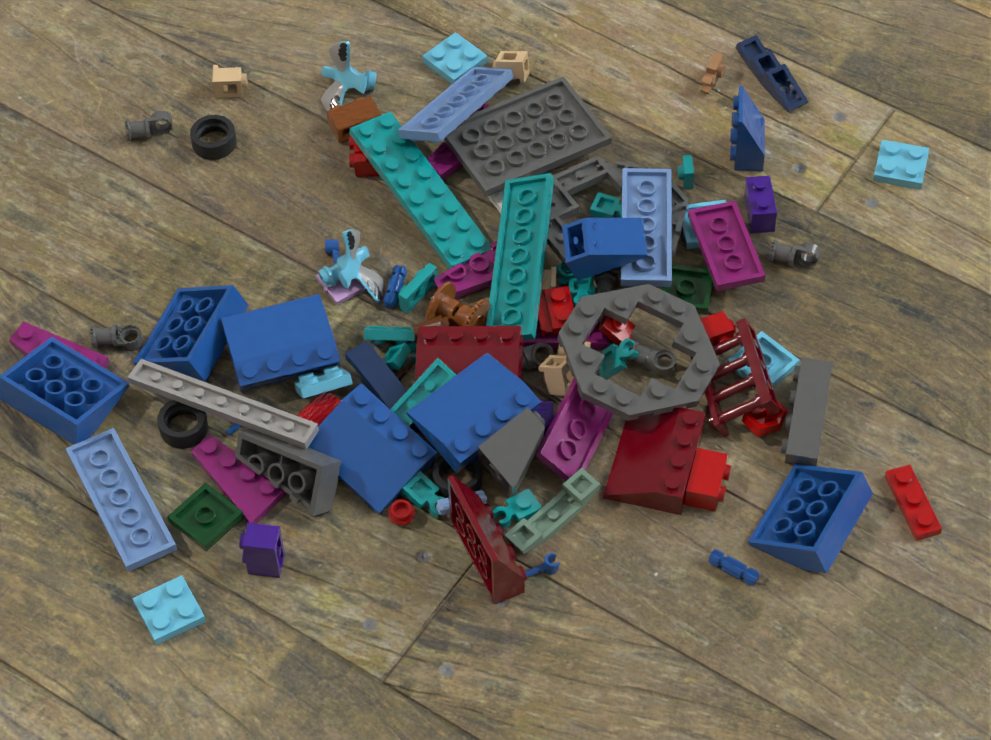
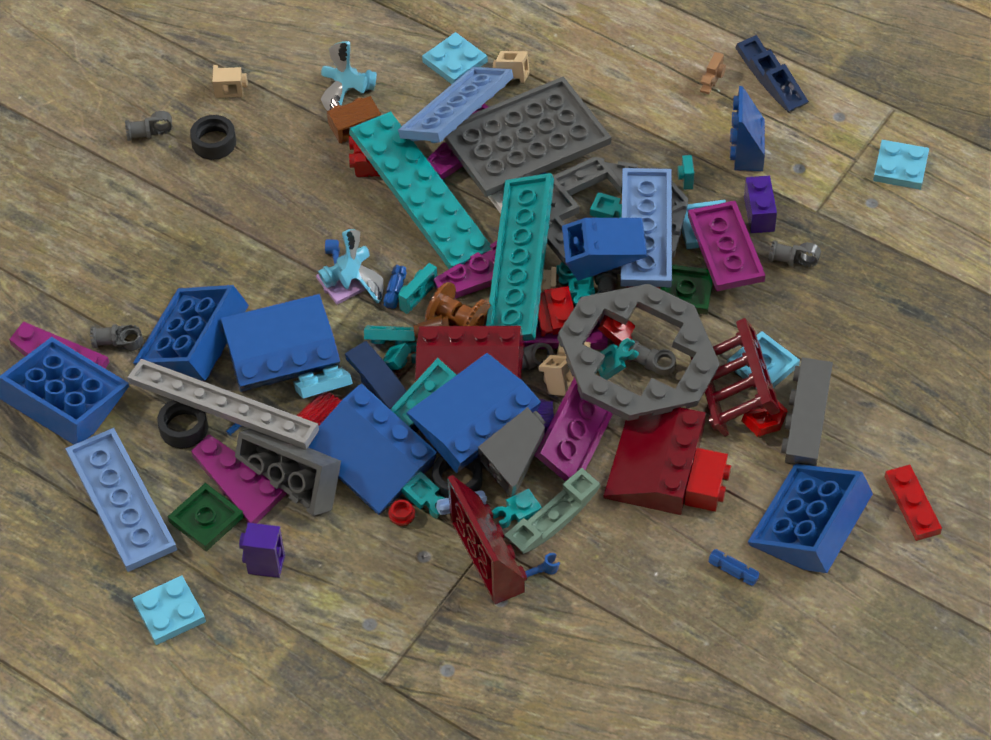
(718, 327): red brick -> none

